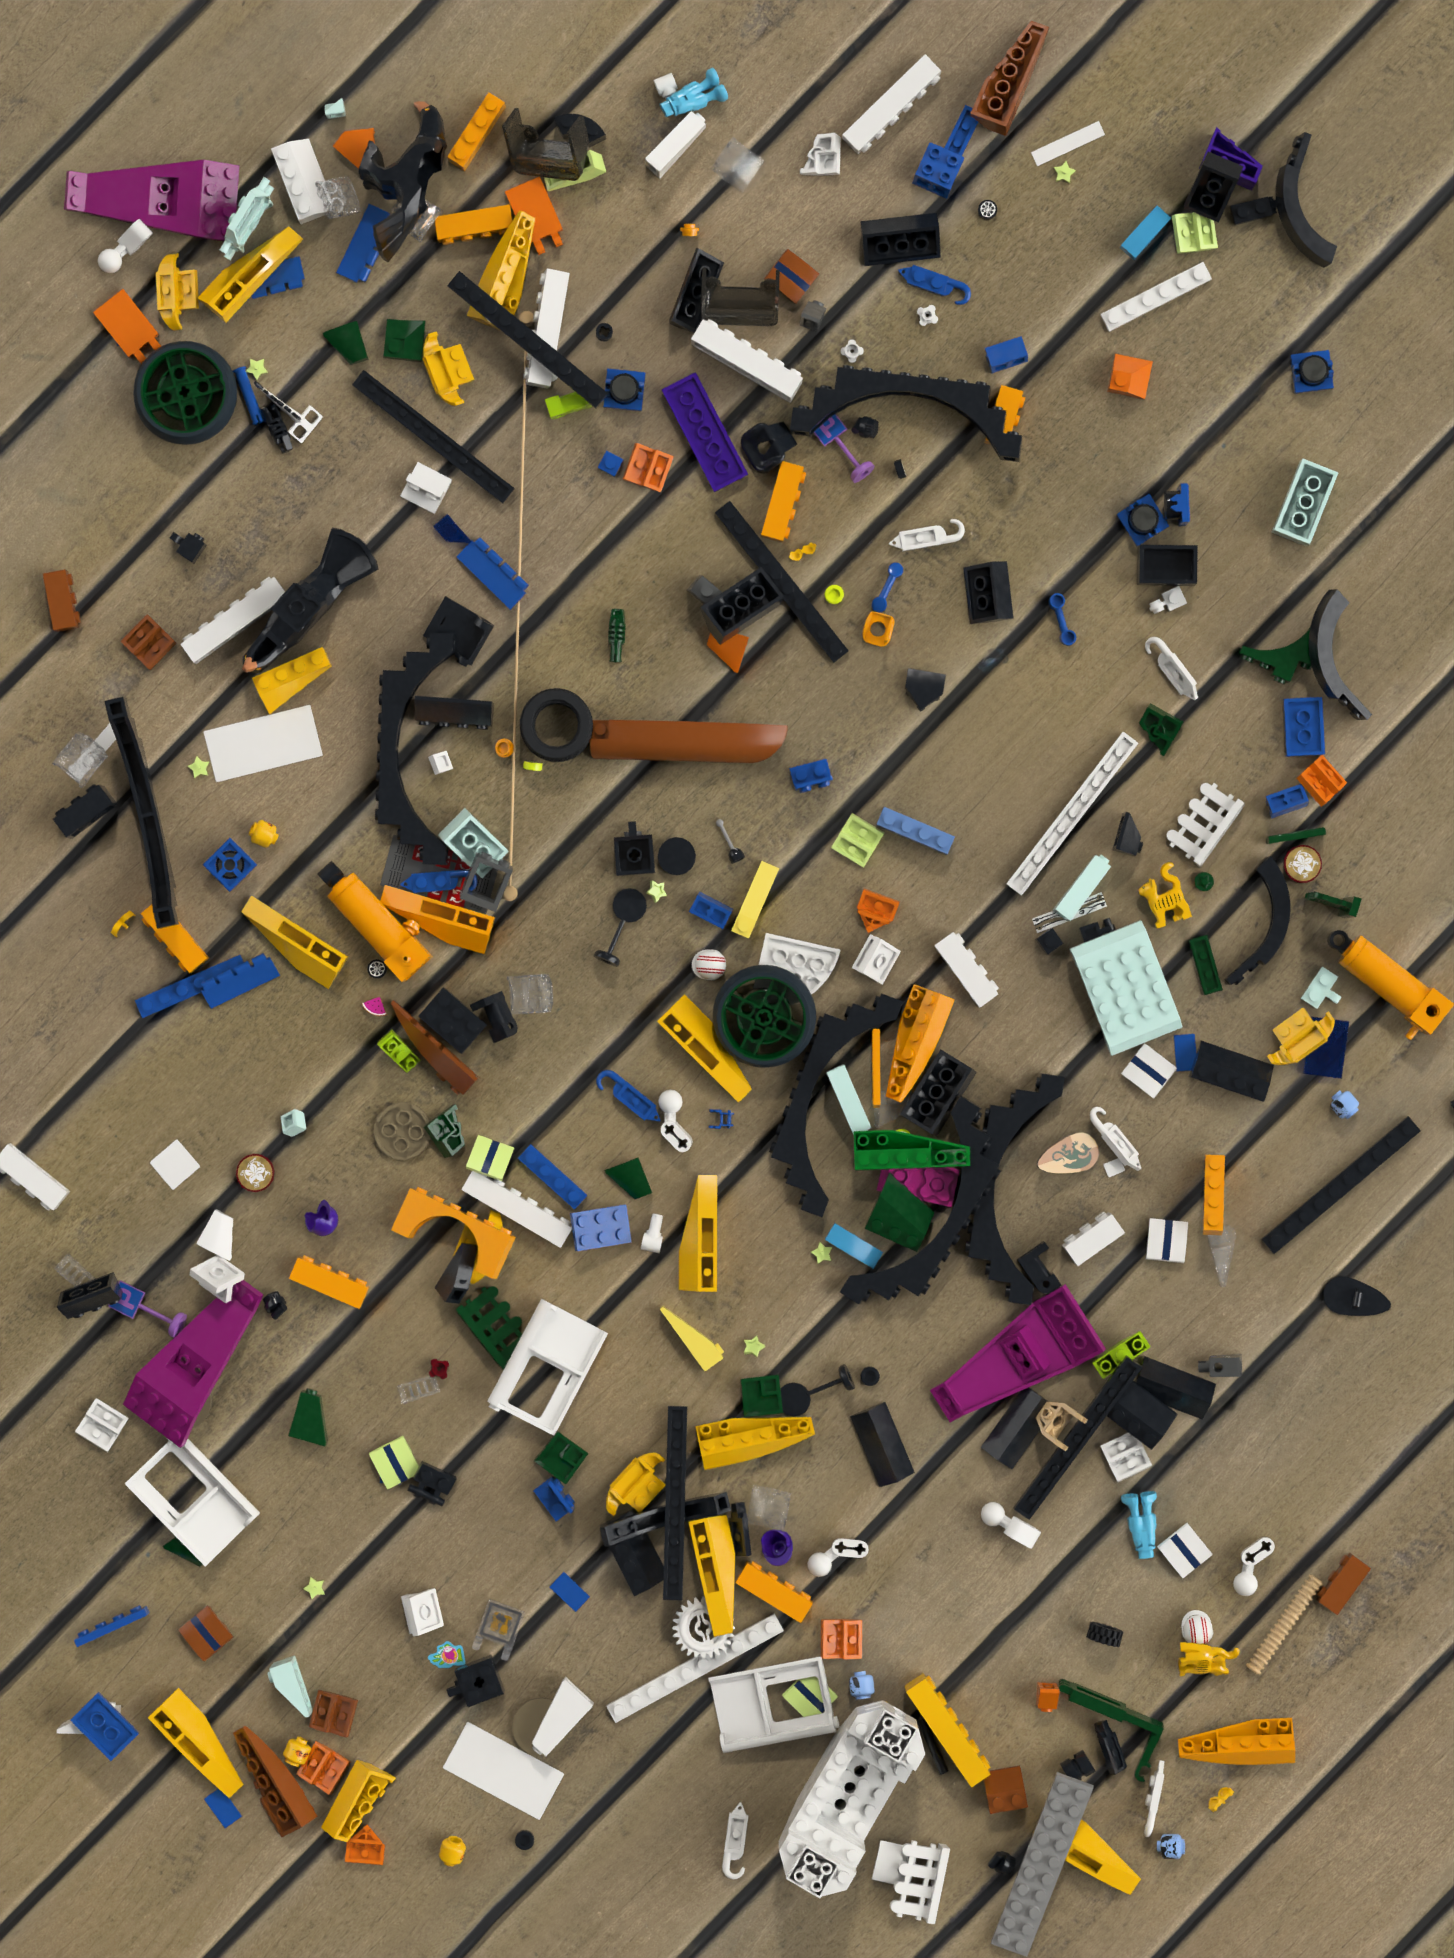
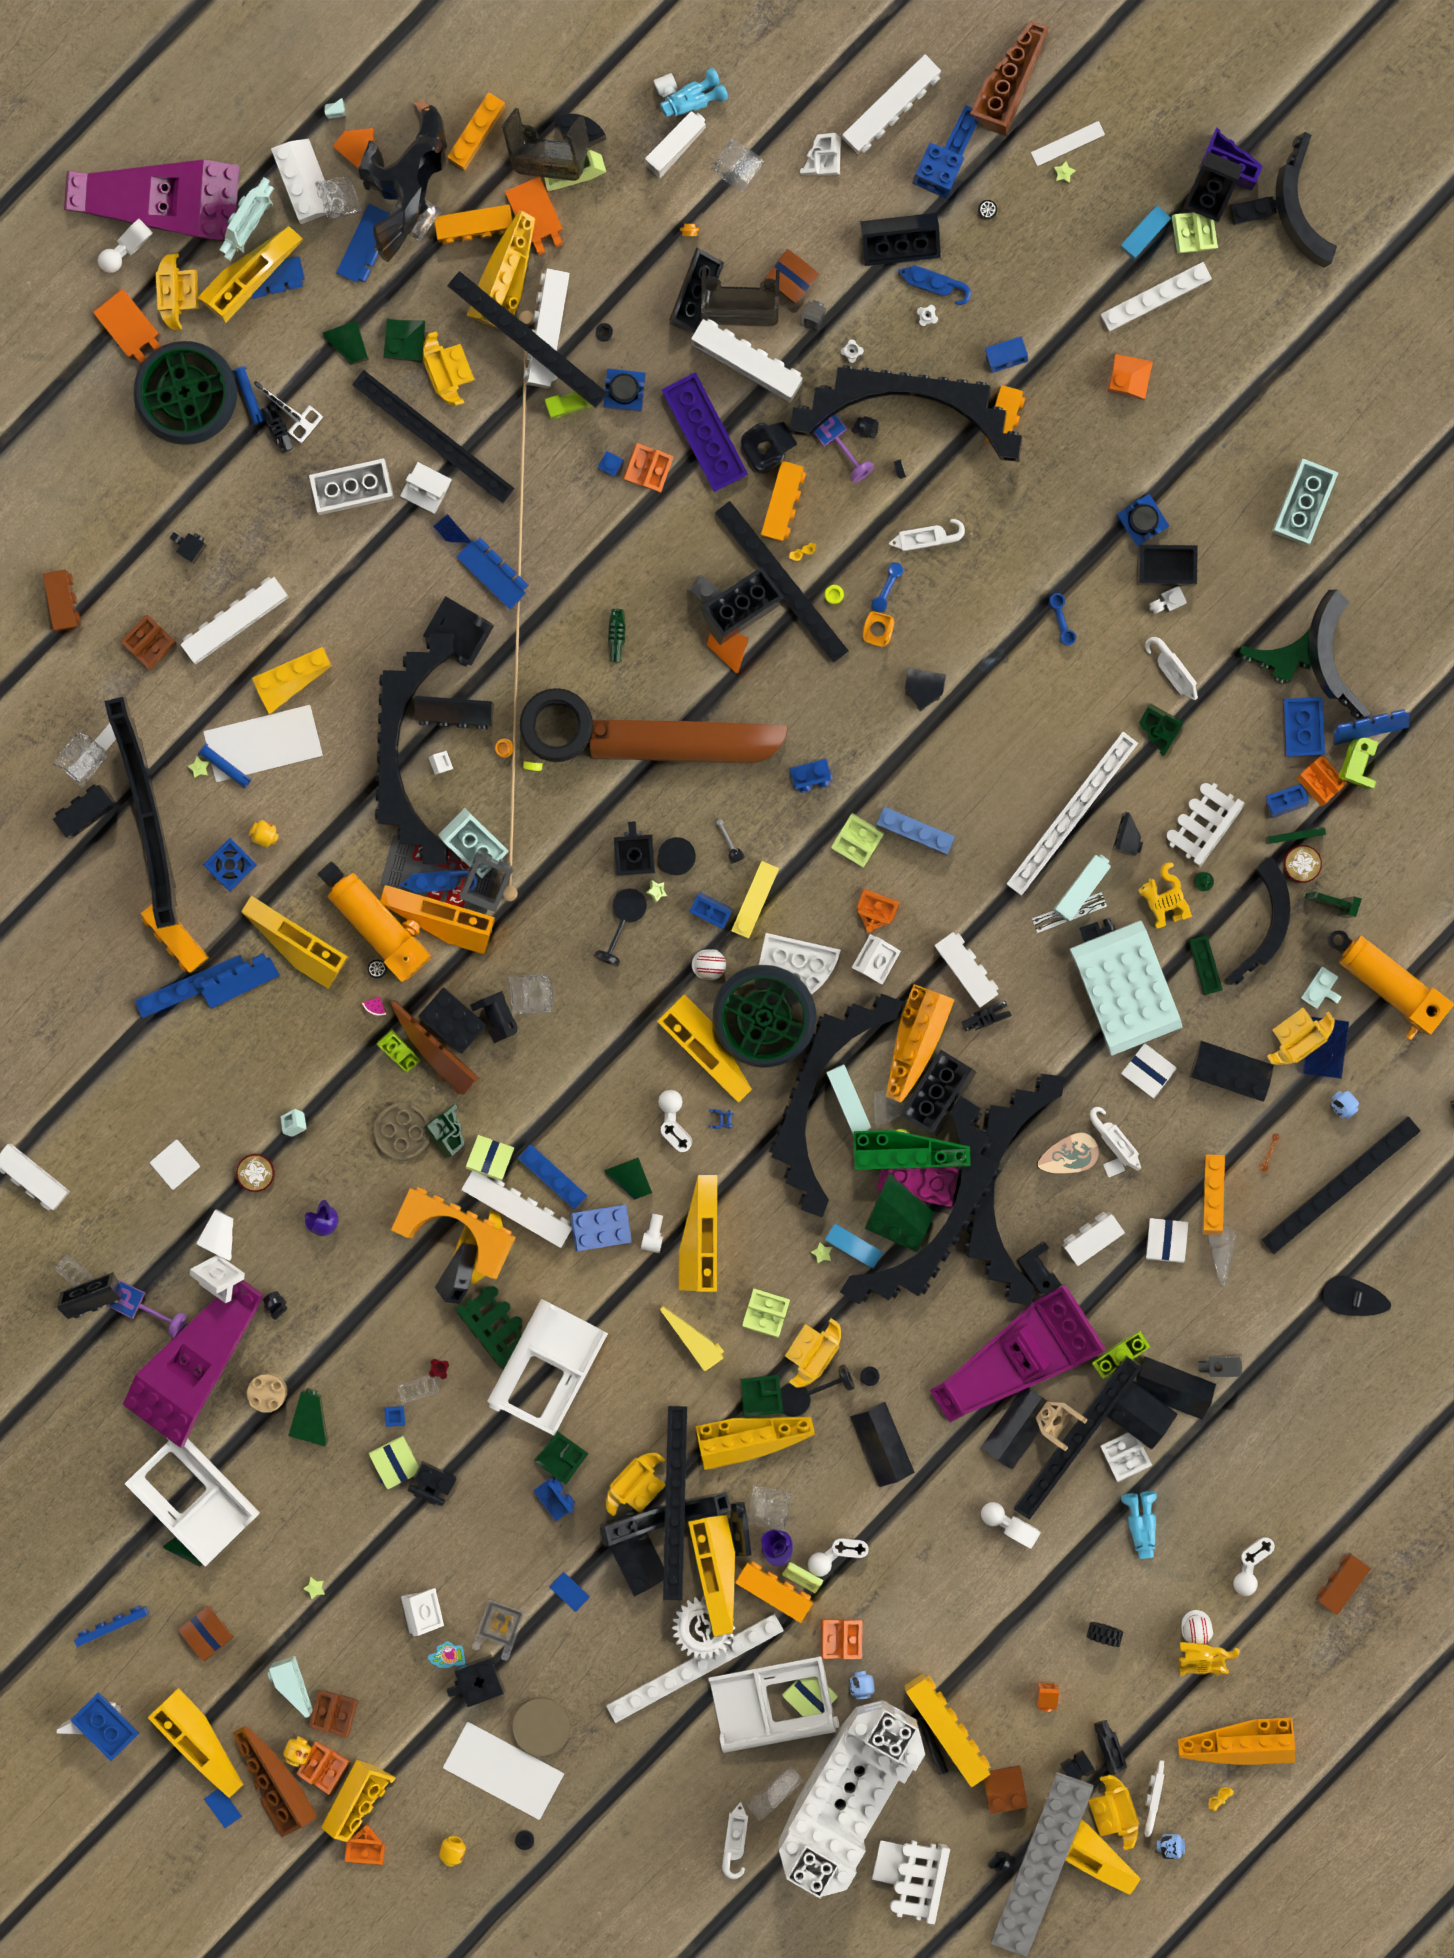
(101, 1425): white slope -> none
(121, 922): yellow piece -> none
(224, 766): none -> blue pin
(256, 368): yellowish green piece -> none
(267, 1392): none -> tan brick
(304, 603): black animal -> none
(329, 1282): light orange brick -> none
(351, 486): none -> white brick
(395, 1416): none -> blue plate
(562, 1715): white slope -> none
(630, 1096): blue plate -> none
(753, 1346): yellowish green piece -> none
(765, 1313): none -> yellowish green slope
(774, 1793): none -> clear slope
(802, 1577): none -> yellowish green tile
(813, 1352): none -> yellow plate
(876, 1068): light orange tile -> none
(986, 1017): none -> black hinge
(988, 592): black slope -> none
(1049, 941): black brick -> none
(1115, 1812): none -> yellow plate
(1117, 1711): dark green hinge -> none
(1177, 505): blue piece -> none
(1184, 1051): blue sticker -> none
(1184, 1550): white slope -> none
(1264, 1167): none -> clear orange hinge
(1284, 1624): tan piece -> none
(1312, 370): piece -> none
(1356, 761): none -> lime piece
(1365, 728): none -> blue windscreen

